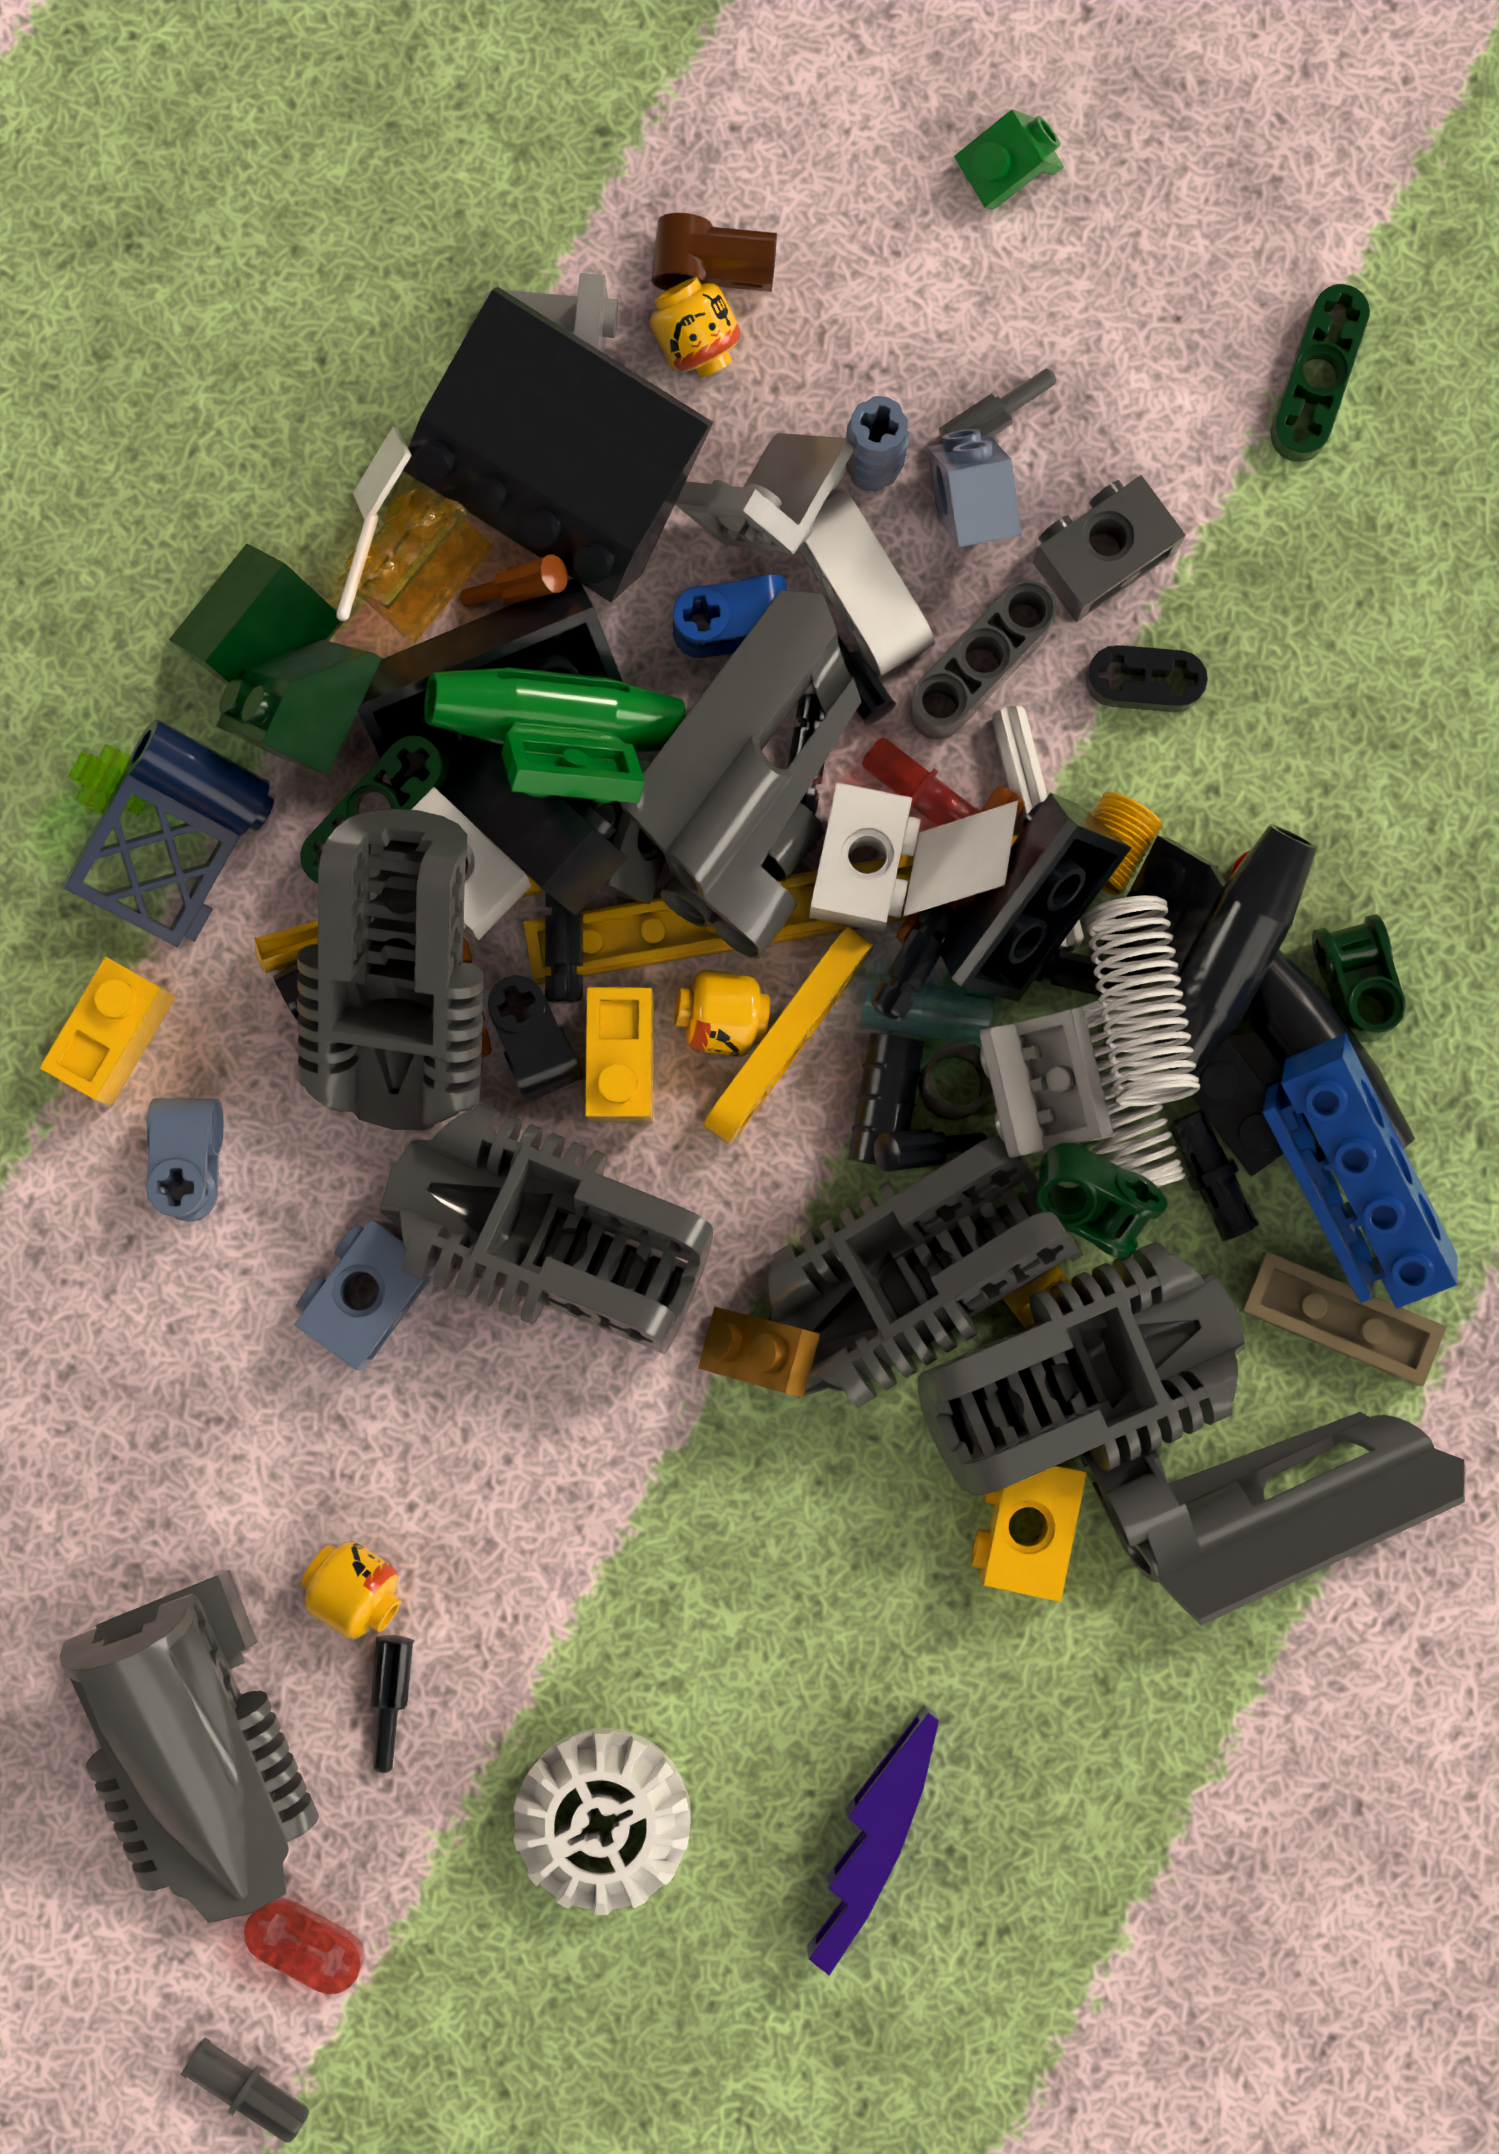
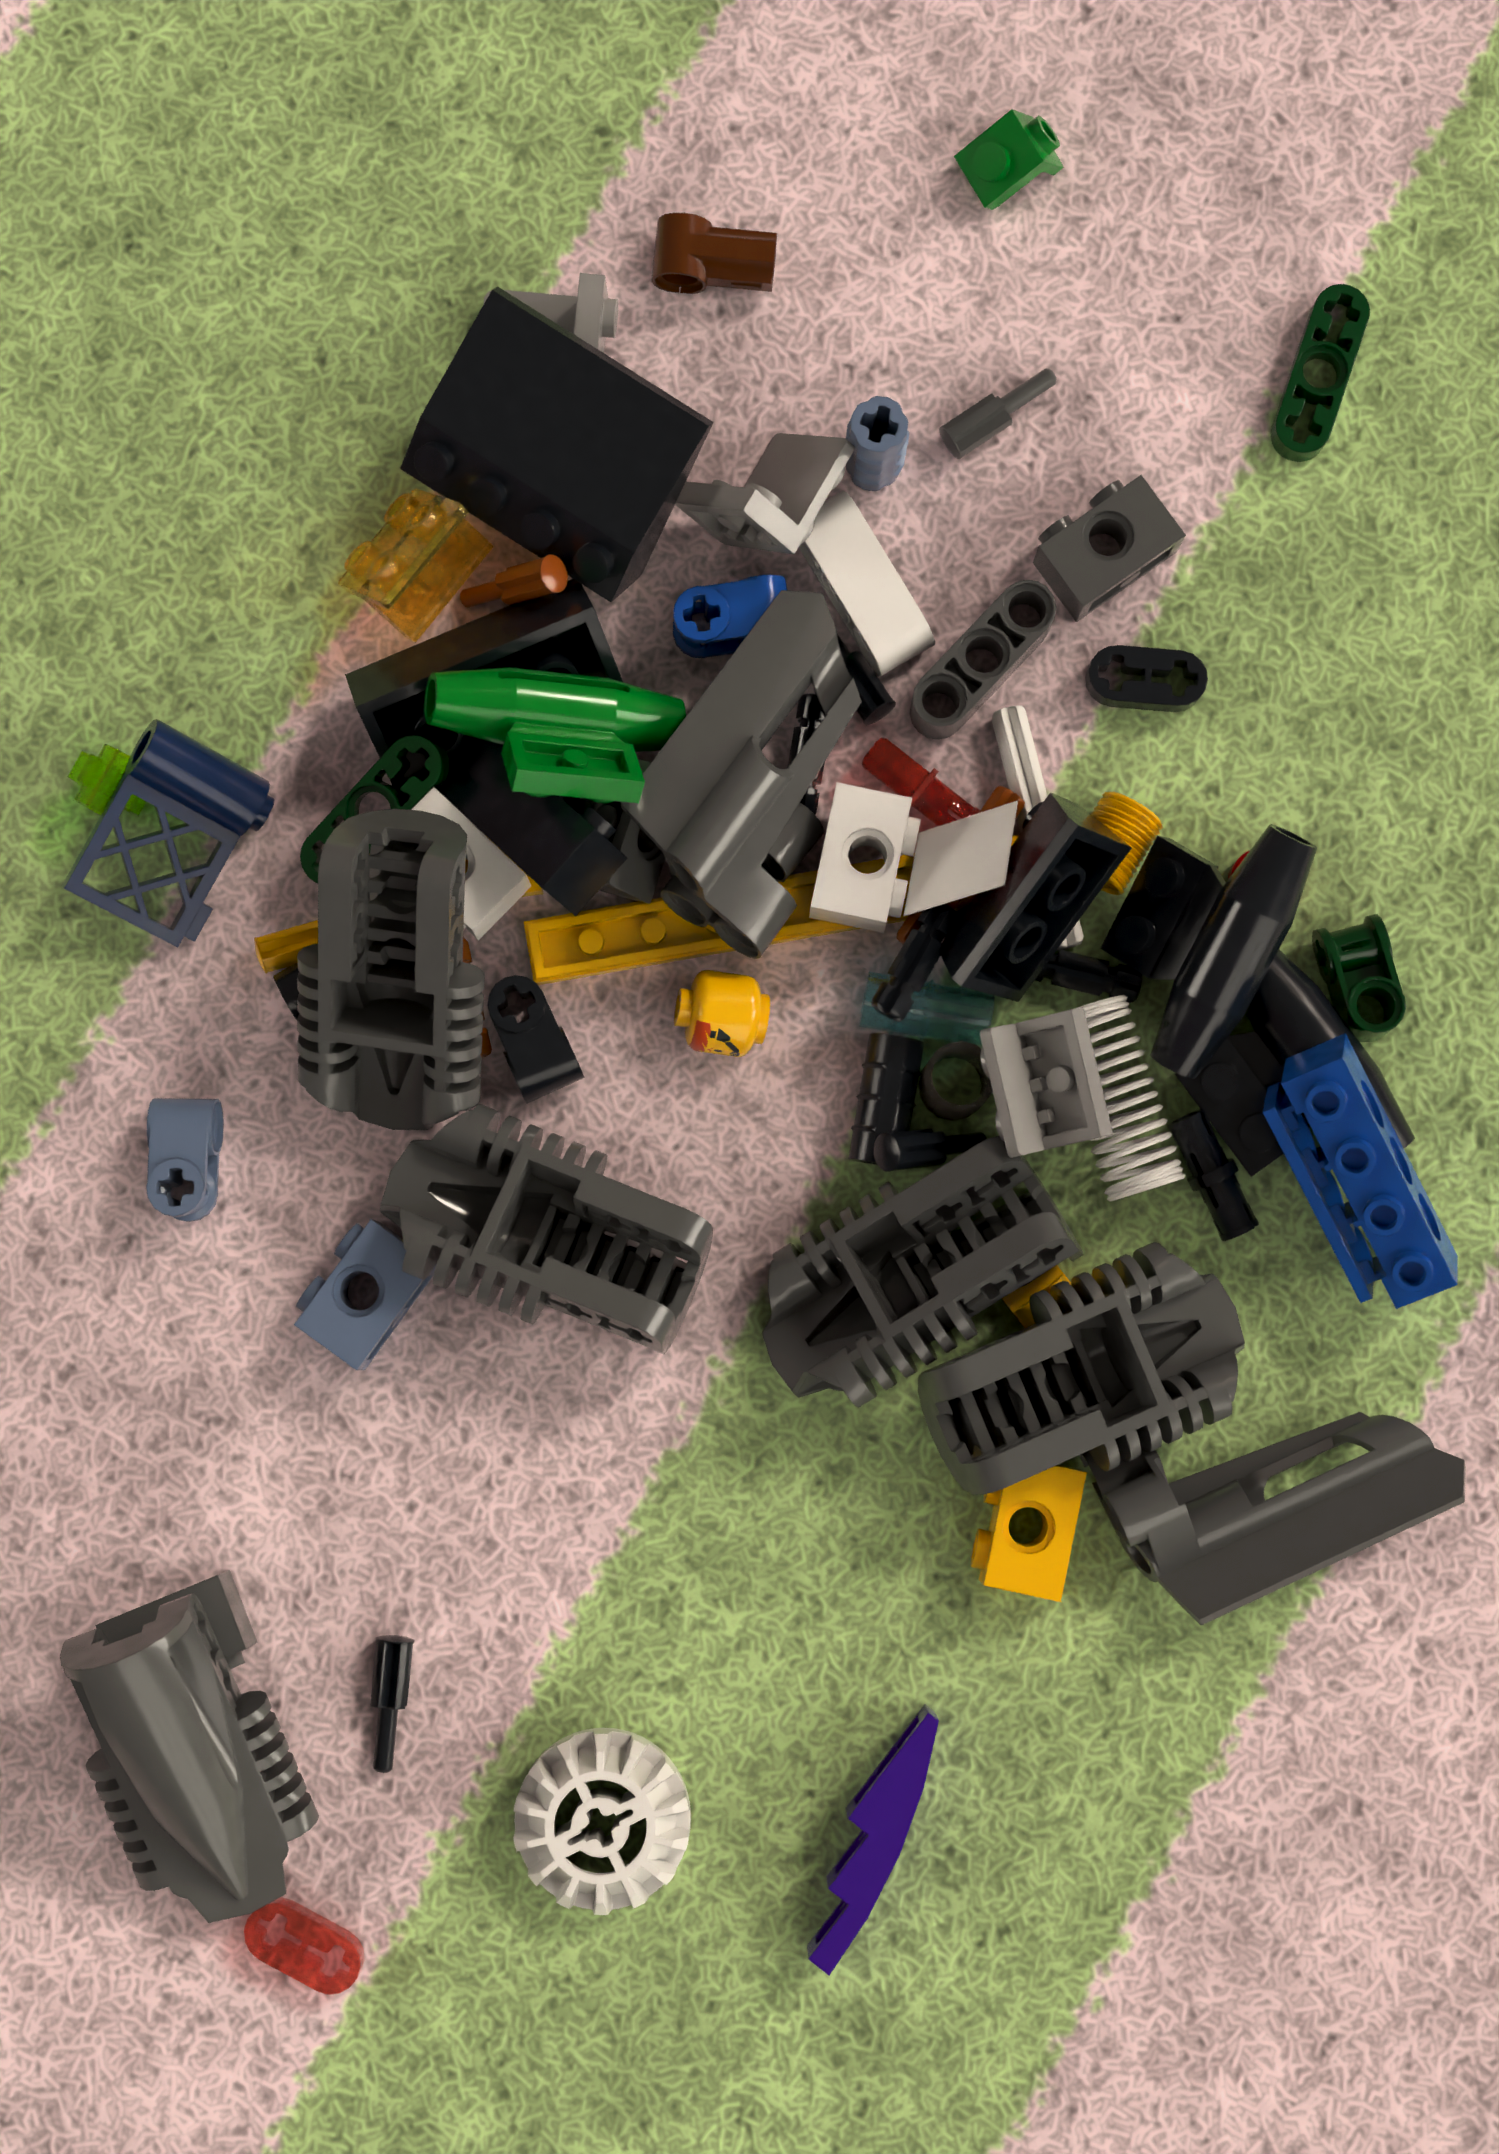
(107, 1032): yellow brick -> none
(246, 2091): dark grey axle -> none
(253, 615): dark green slope -> none
(300, 702): dark green slope -> none
(351, 1590): yellow head -> none
(369, 496): white piece -> none
(563, 954): black axle -> none
(619, 1054): yellow brick -> none
(695, 327): yellow head -> none
(759, 1351): pearl gold plate -> none
(788, 1035): yellow beam -> none
(974, 488): sand blue brick -> none
(1106, 1206): dark green piece -> none
(1153, 1087): white piece -> none
(1334, 1318): dark tan plate -> none

